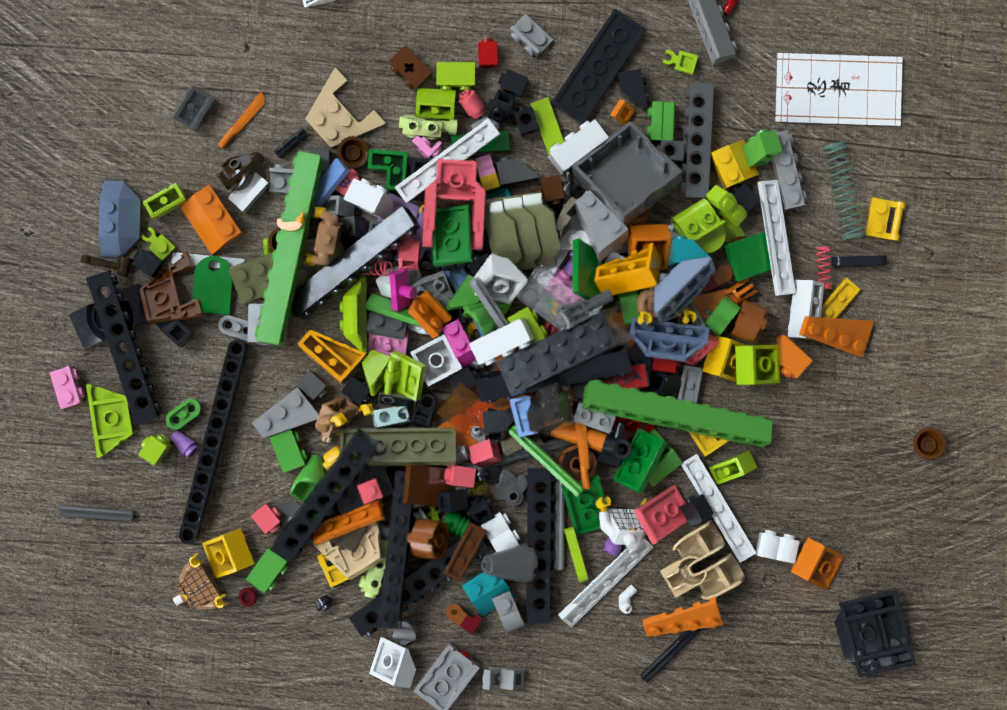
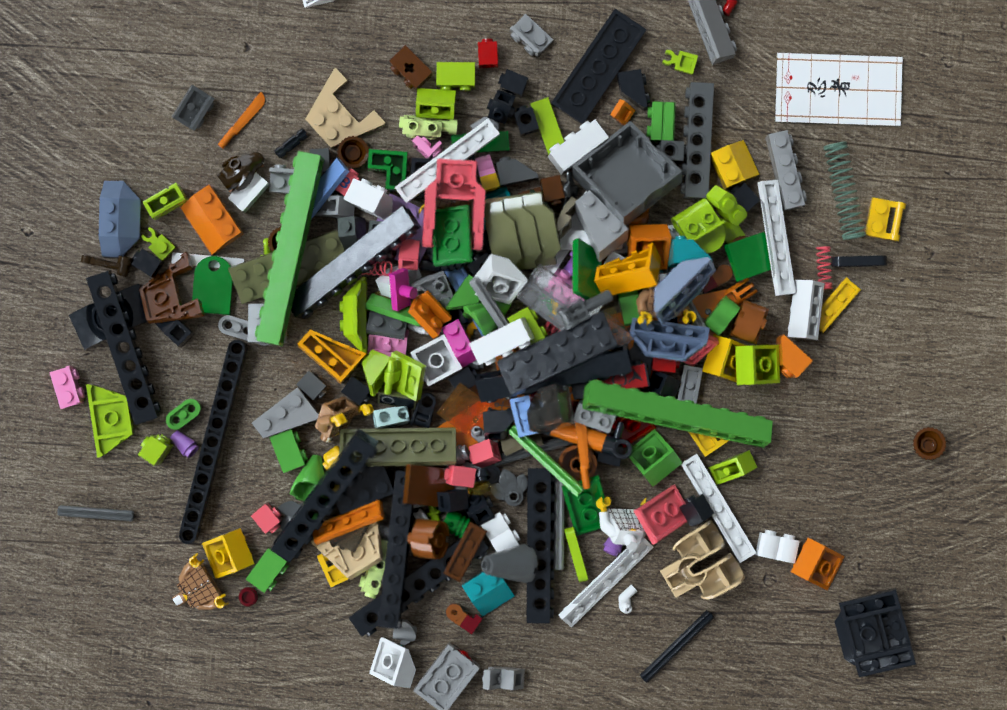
(292, 226): piece -> none
(324, 603): black plate -> none
(327, 238): medium nougat torso -> none
(370, 490): coral brick -> none
(471, 103): coral brick -> none
(508, 611): light grey brick -> none
(638, 468): green tile -> none
(687, 619): orange wing -> none
(762, 148): bright green brick -> none
(843, 334): orange wing -> none

